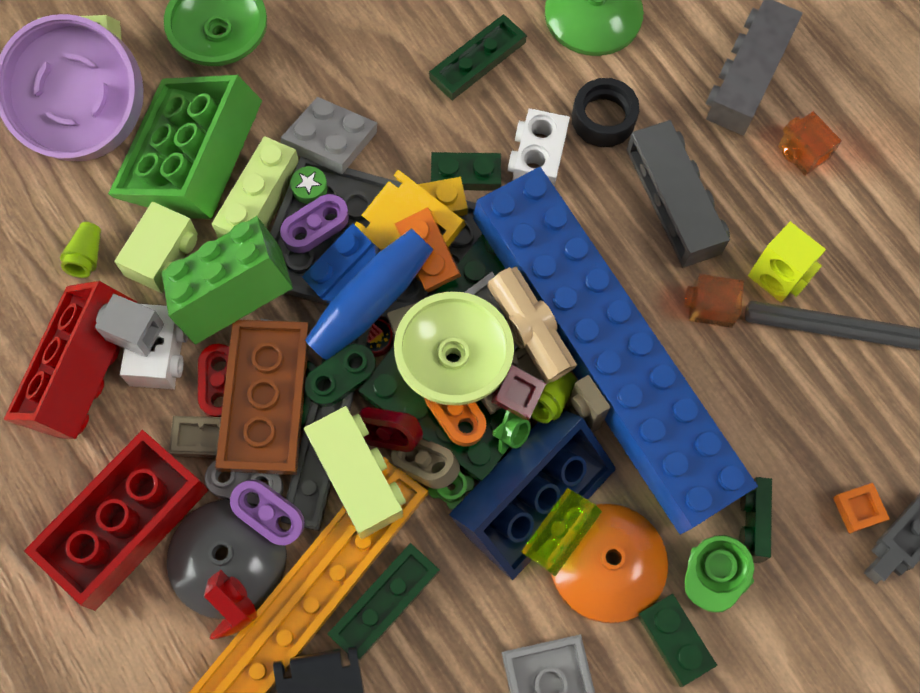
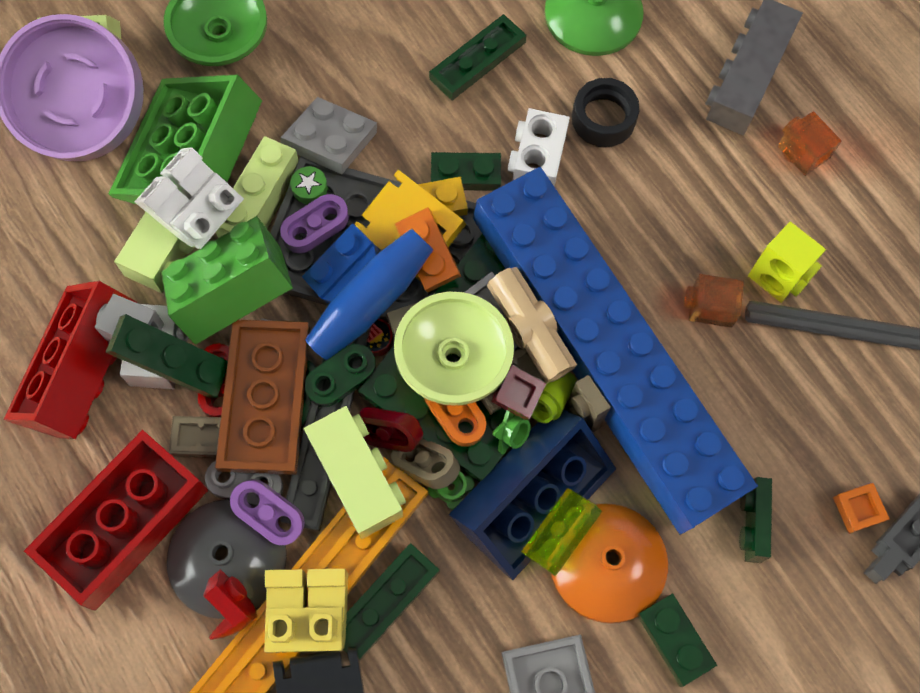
(81, 252): lime cone -> none
(167, 356): none -> dark green plate
(189, 199): none -> white hips
(303, 629): none -> light yellow hips
(678, 193): dark grey brick -> none
(718, 573): bright green hat -> none

